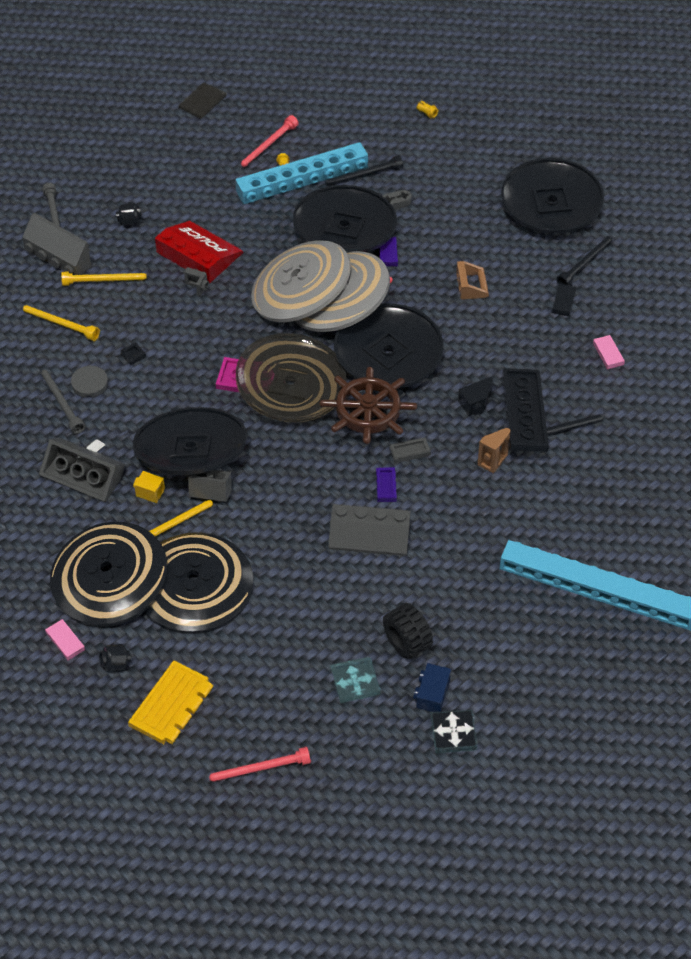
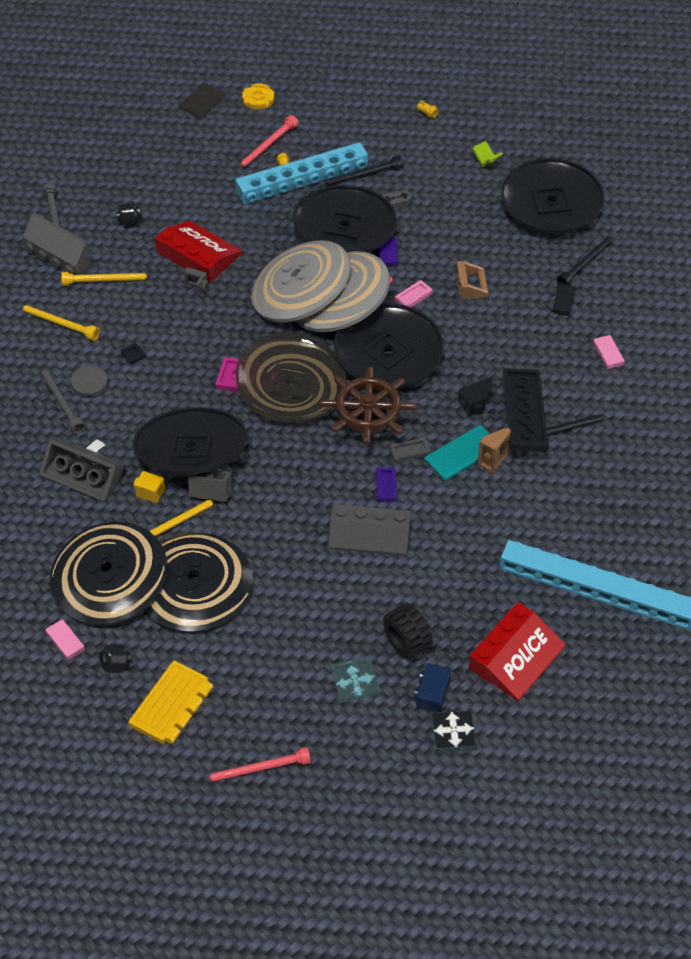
(258, 96): none -> yellow tile
(413, 294): none -> bright pink tile
(457, 454): none -> teal piece
(485, 154): none -> lime bracket
(516, 652): none -> red slope

